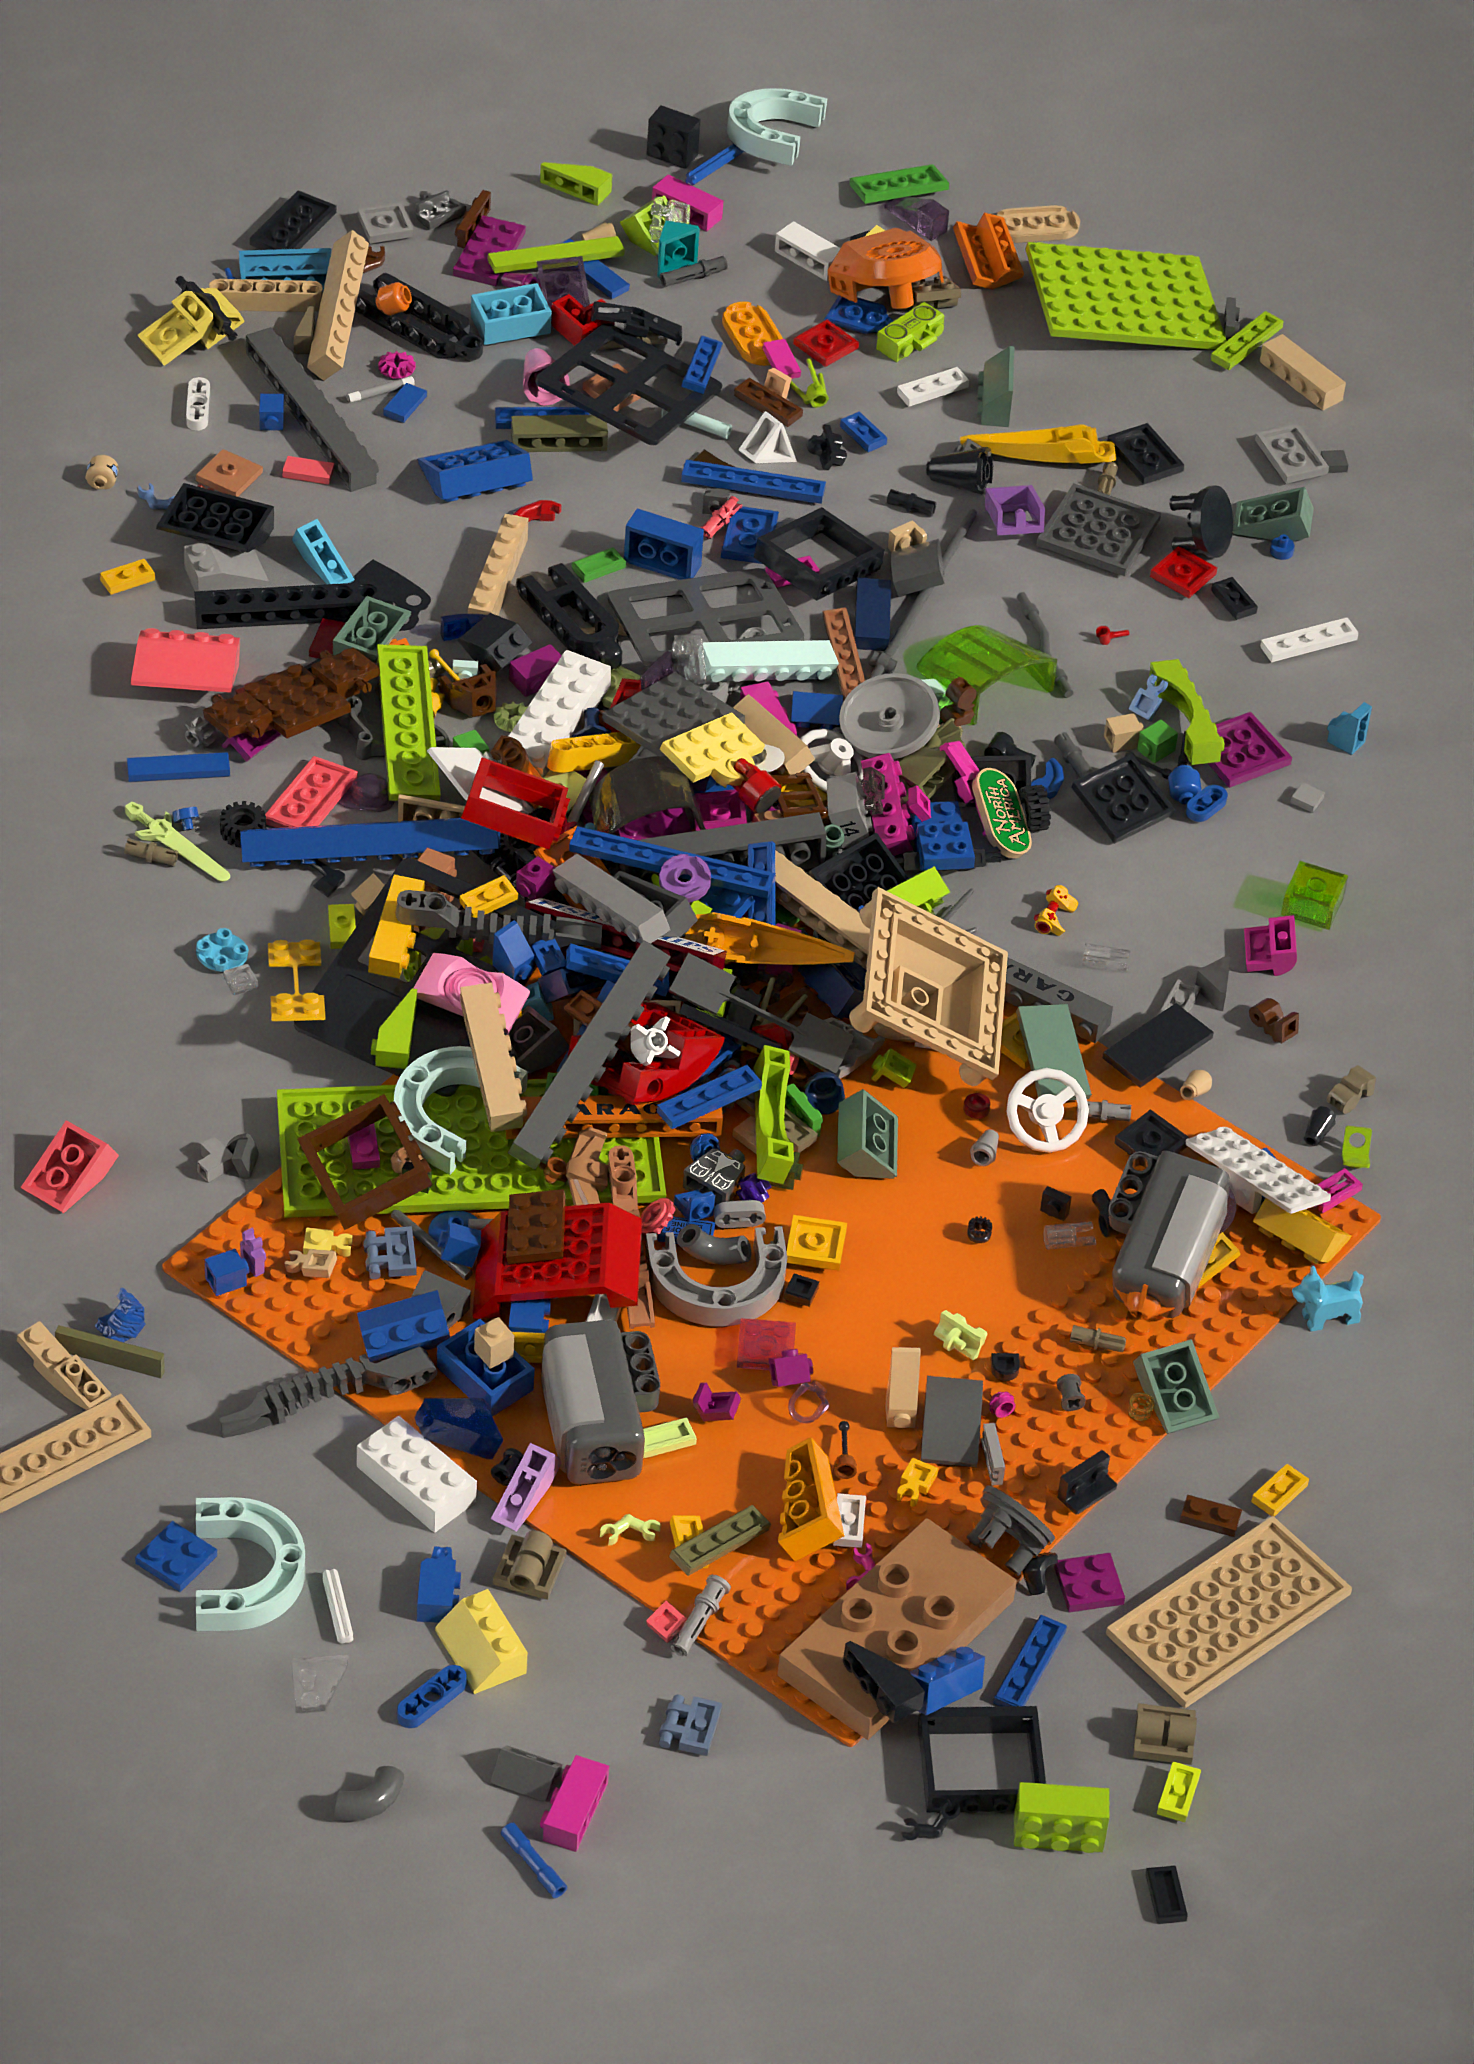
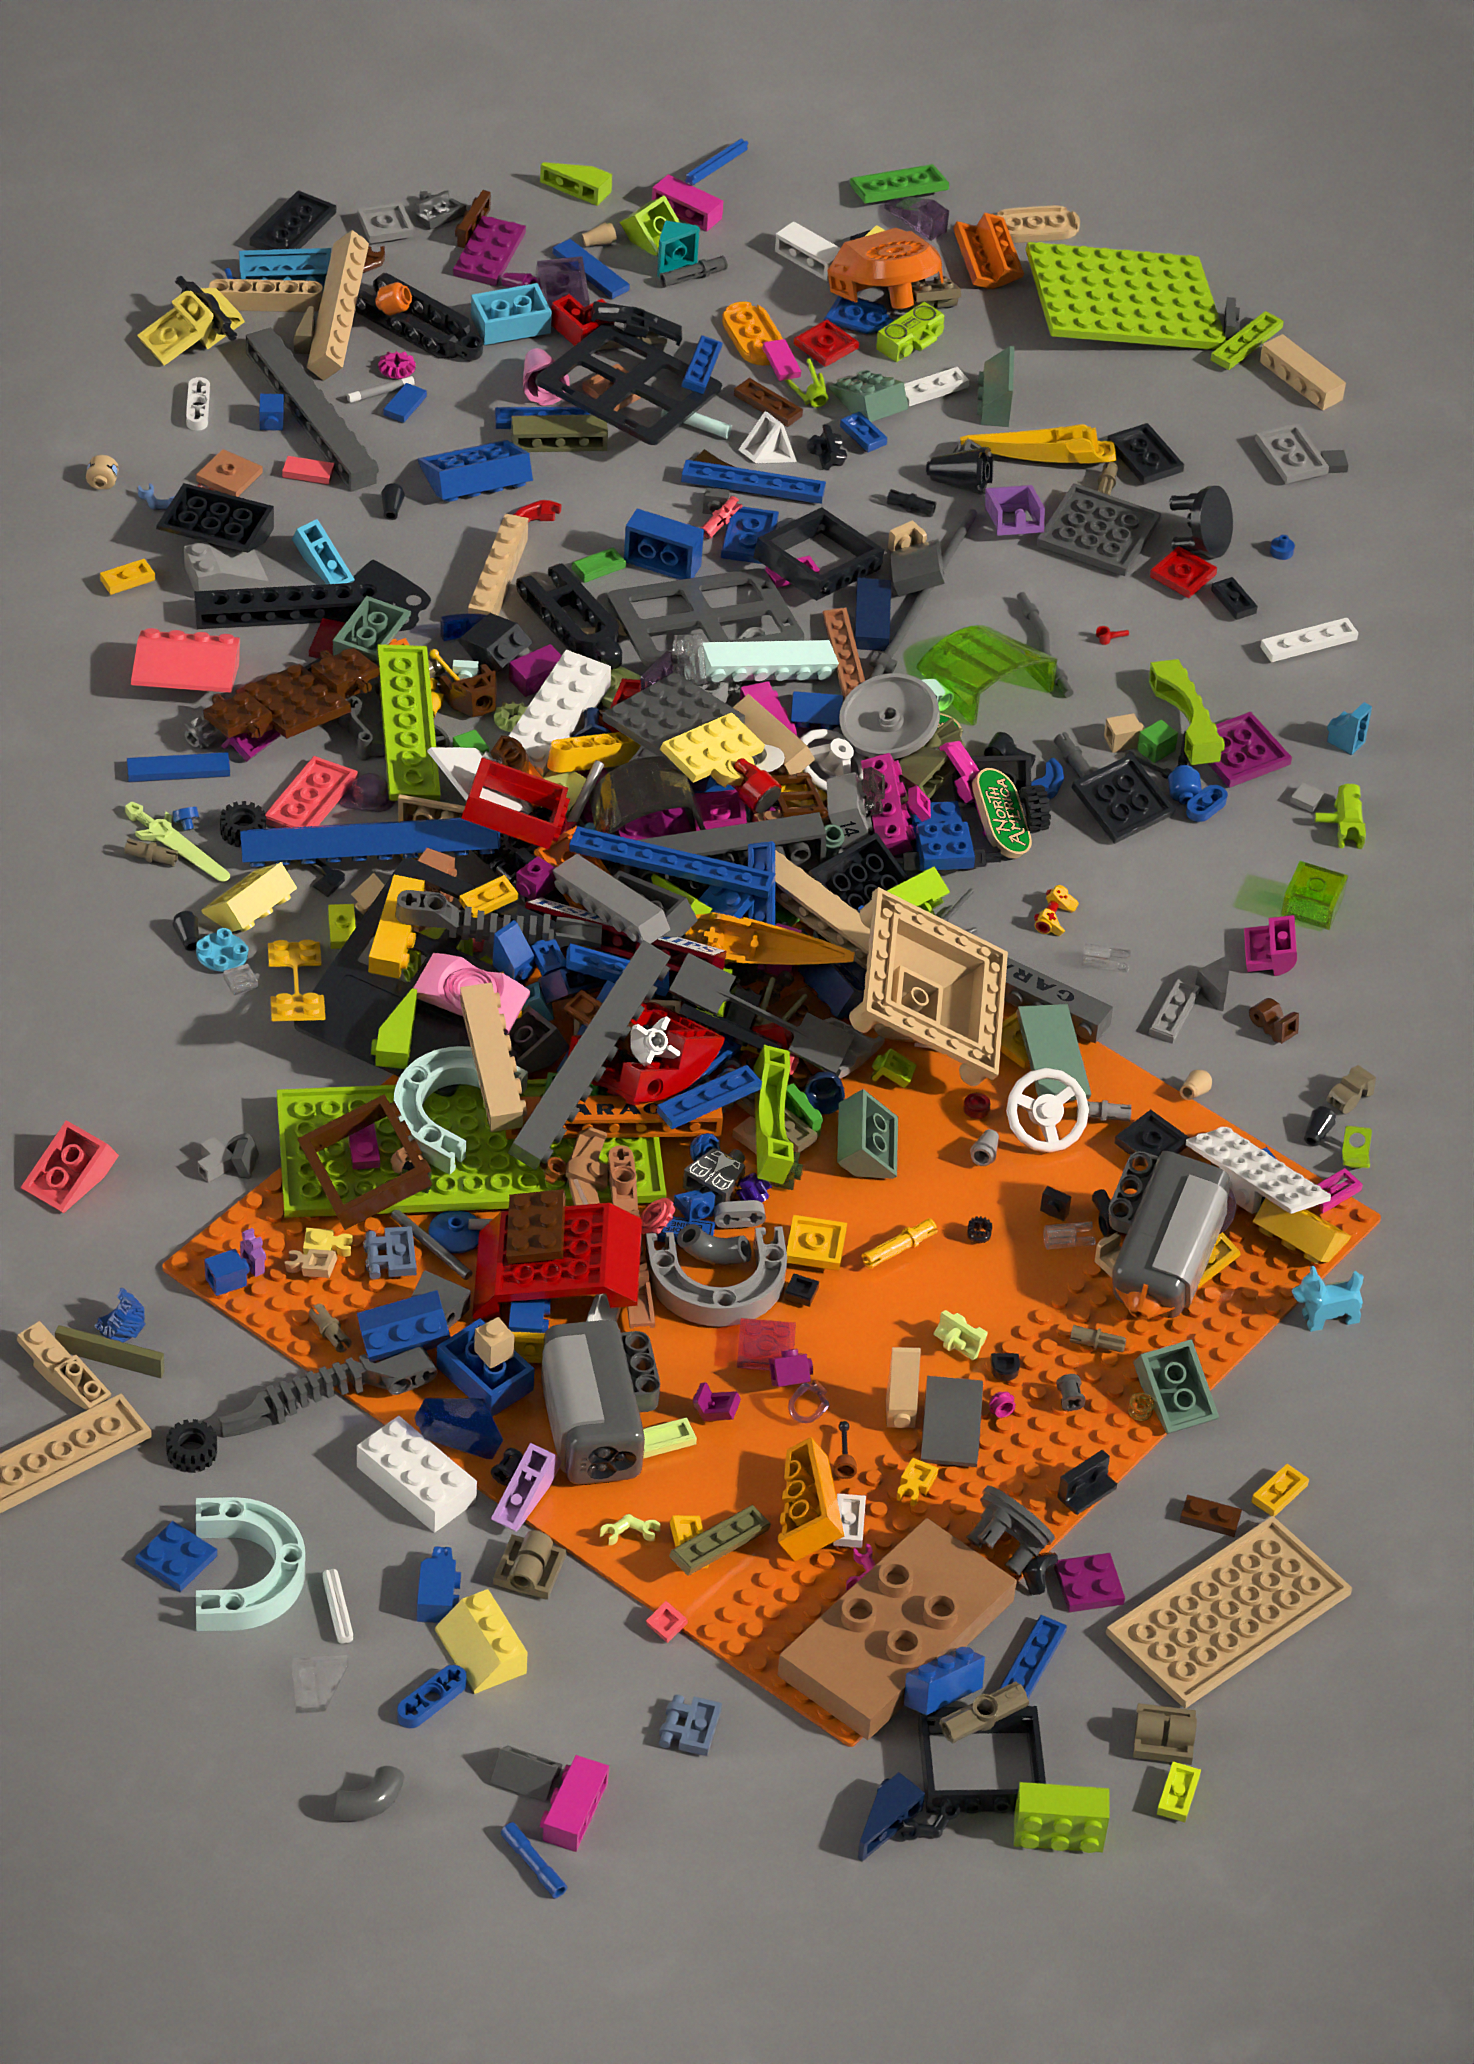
(187, 929): none -> black cone
(195, 1458): none -> black tyre
(251, 898): none -> light yellow slope
(330, 1328): none -> dark tan pin
(392, 499): none -> black cone
(460, 1244): blue brick -> none
(527, 258): lime tile -> none
(673, 137): black brick -> none
(673, 211): clear plate -> none
(685, 864): medium lavender tile -> none
(705, 1605): light grey pin -> none
(772, 104): light aqua piece -> none
(778, 382): light nougat plate -> none
(871, 394): none -> sand green slope
(889, 1684): black slope -> none
(894, 1802): none -> dark blue slope
(908, 1238): none -> yellow pin
(962, 696): reddish brown leg -> none
(969, 1720): none -> dark tan piece
(993, 1454): light grey tile -> none
(1107, 1252): none -> tan bracket
(1147, 701): medium blue plate -> none
(1158, 1045): black tile -> none
(1166, 1894): black tile -> none
(1275, 515): sand green slope -> none
(1347, 816): none -> lime piece

